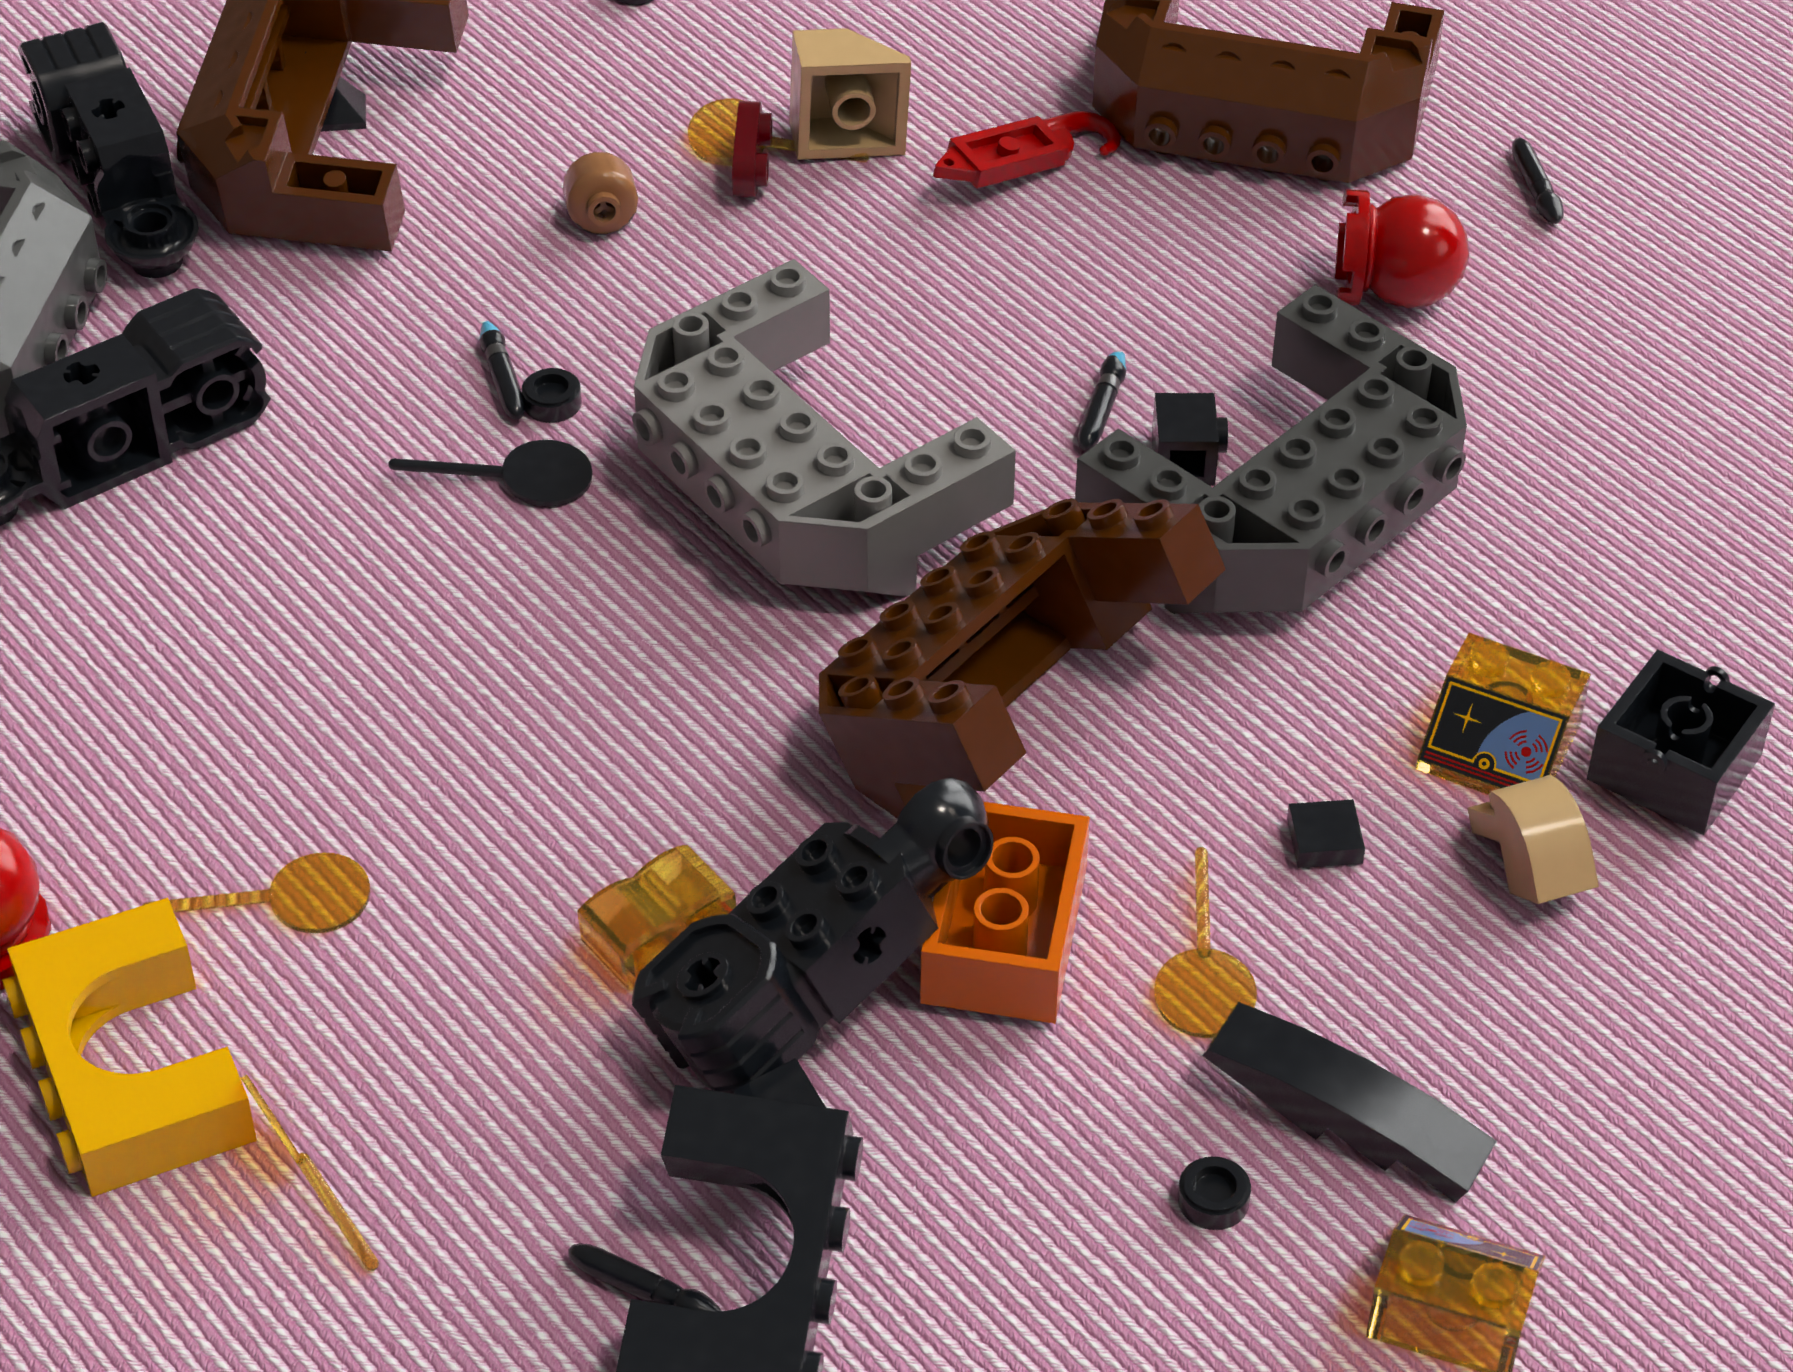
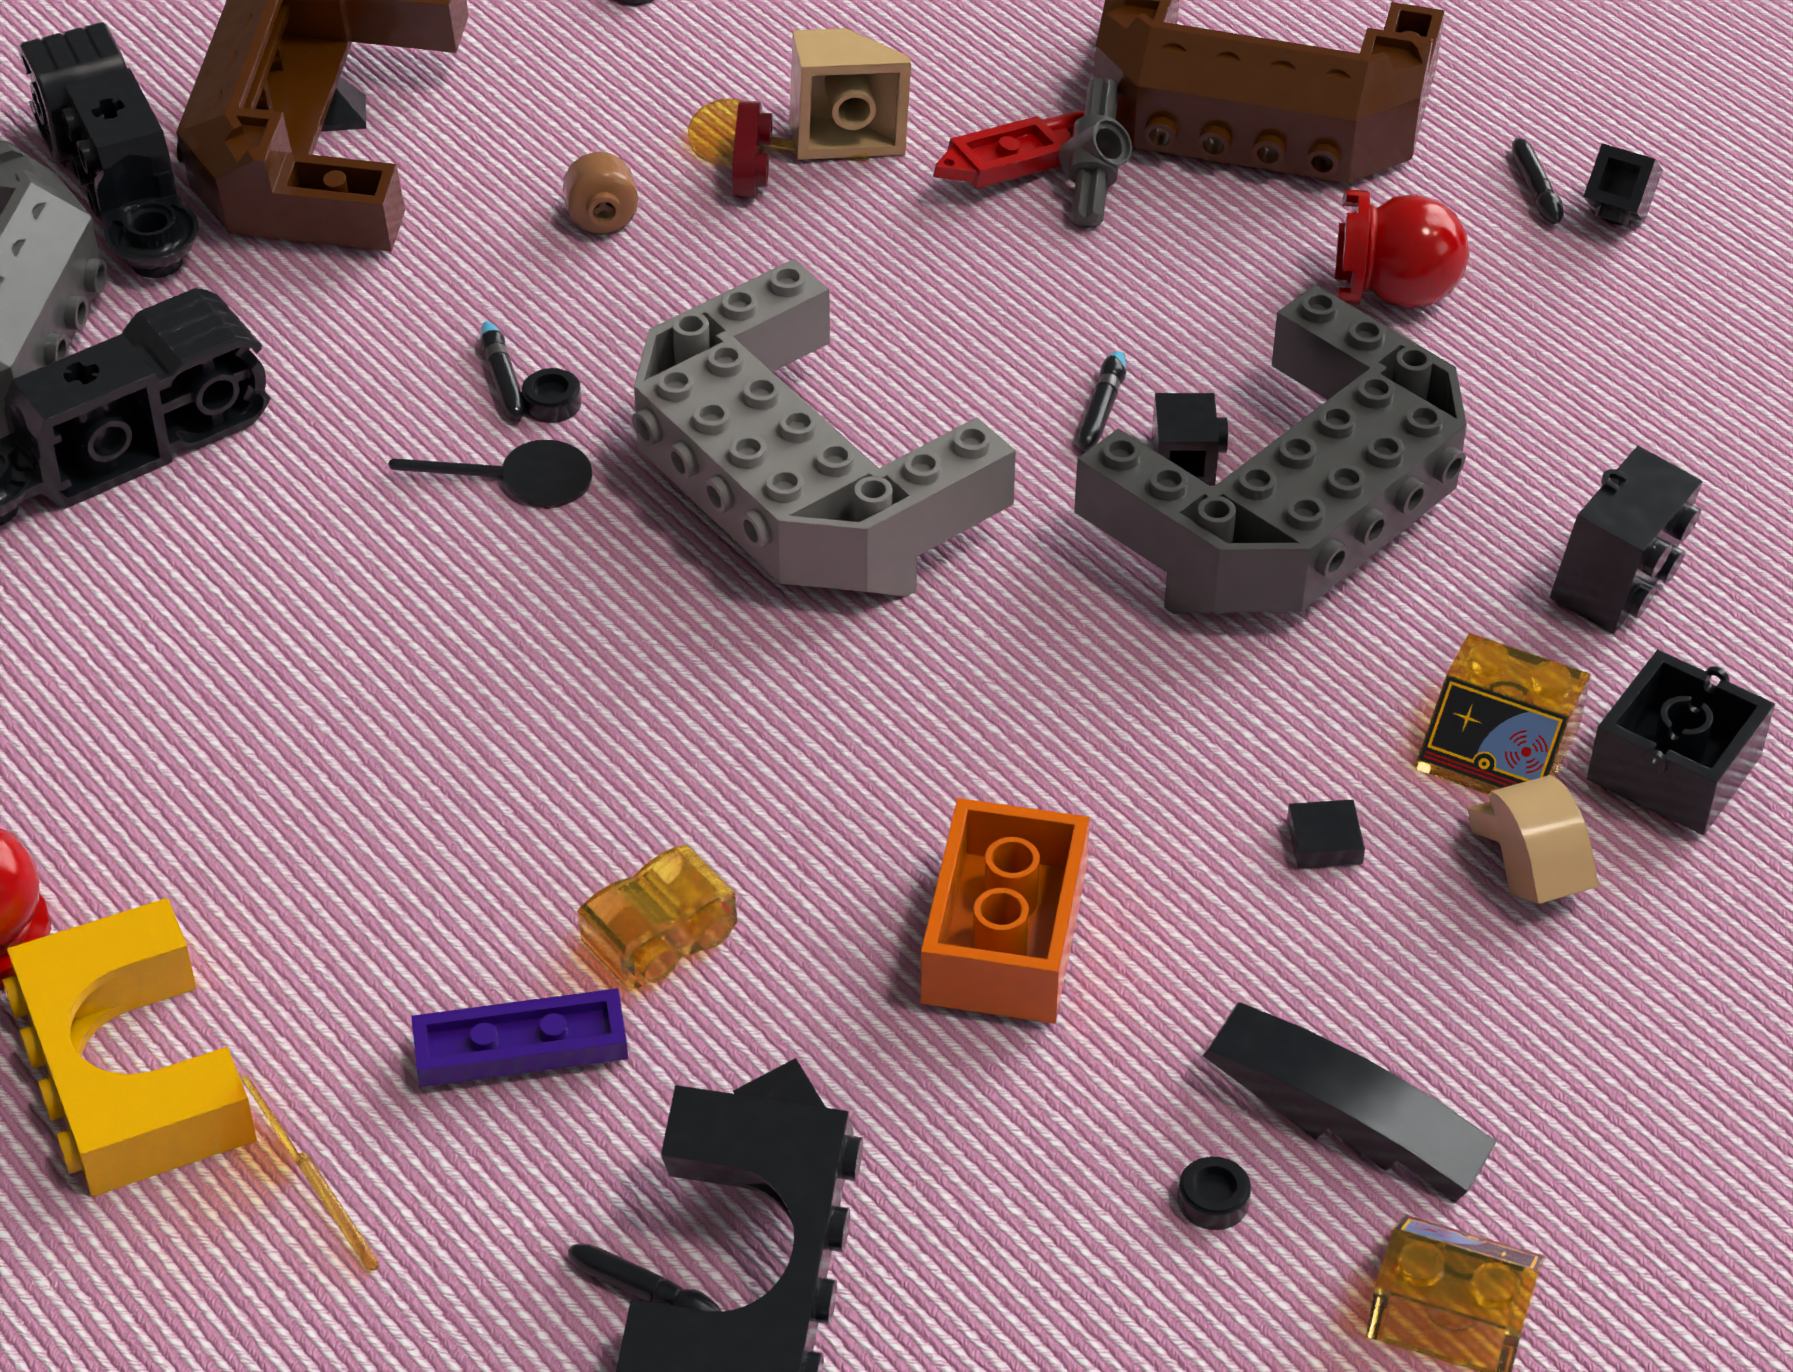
(306, 895): clear yellow piece -> none
(519, 1037): none -> dark purple plate
(809, 939): black brick -> none
(935, 674): reddish brown wedge -> none
(1095, 152): none -> dark grey axle
(1203, 983): clear yellow piece -> none
(1622, 185): none -> black brick
(1627, 540): none -> black brick

